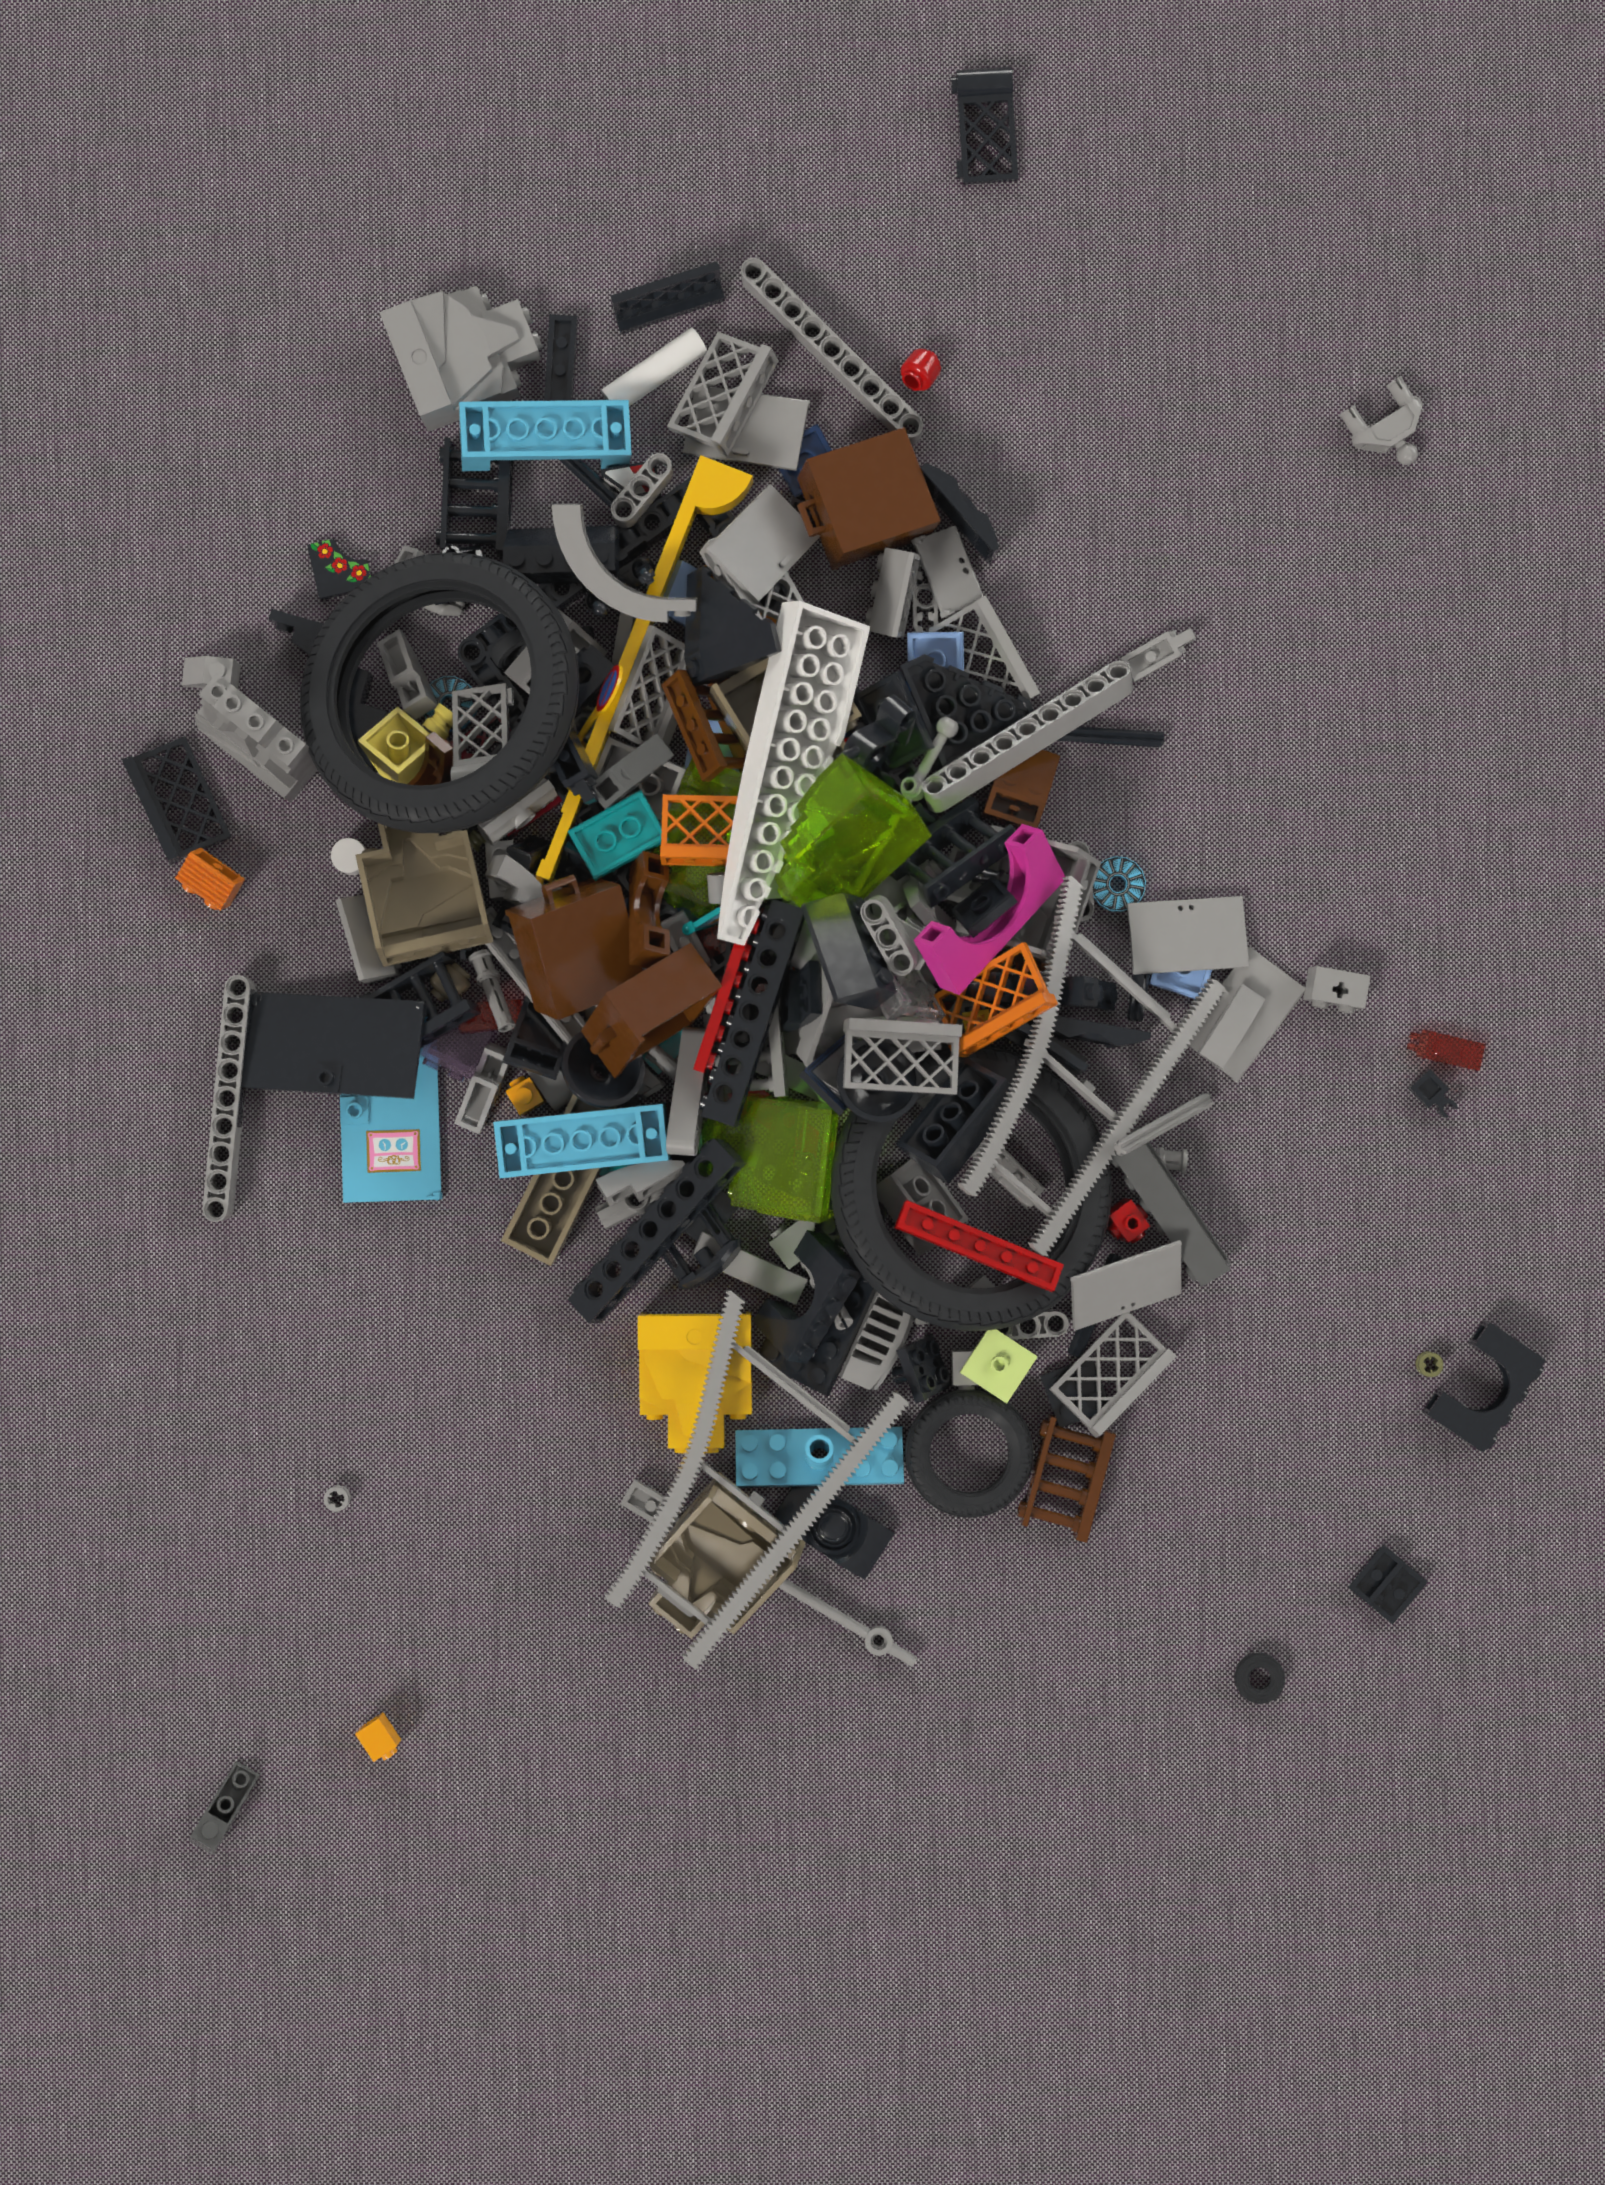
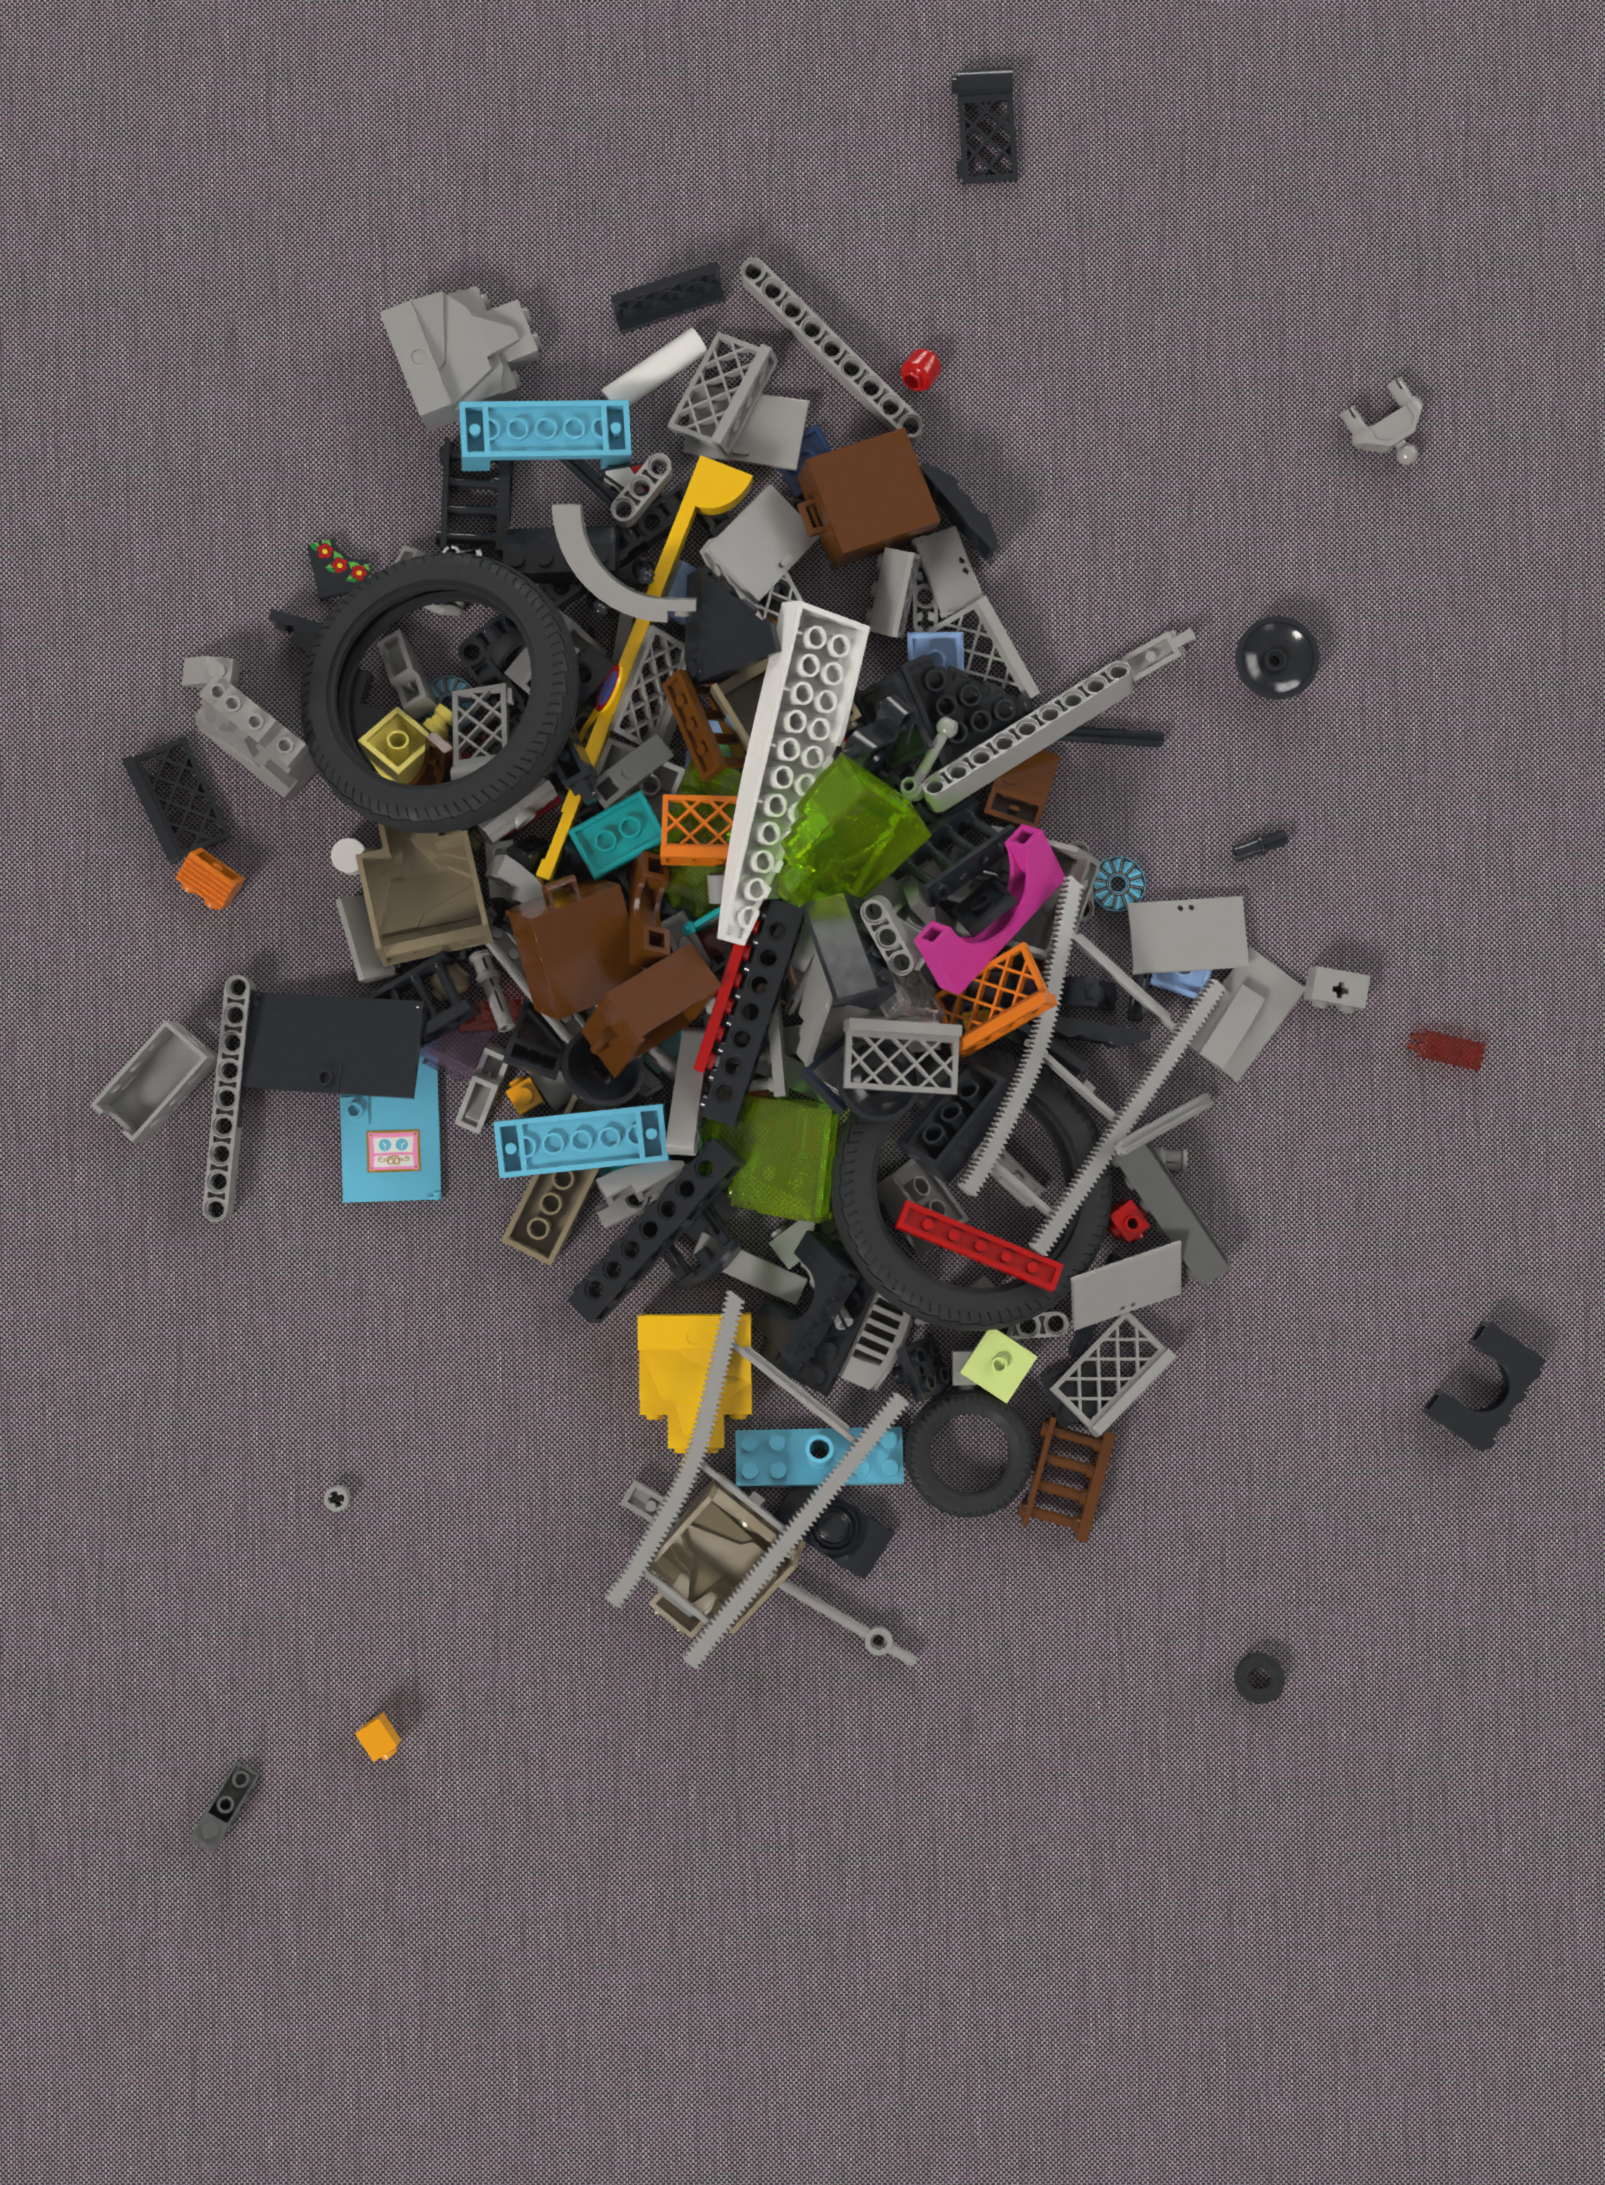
(156, 1081): none -> light grey piece
(561, 358): black plate -> none
(801, 997): black slope -> none
(1260, 845): none -> black axle
(1288, 643): none -> black dish
(1388, 1584): black slope -> none
(1420, 1365): olive bush -> none
(1431, 1091): black plate -> none

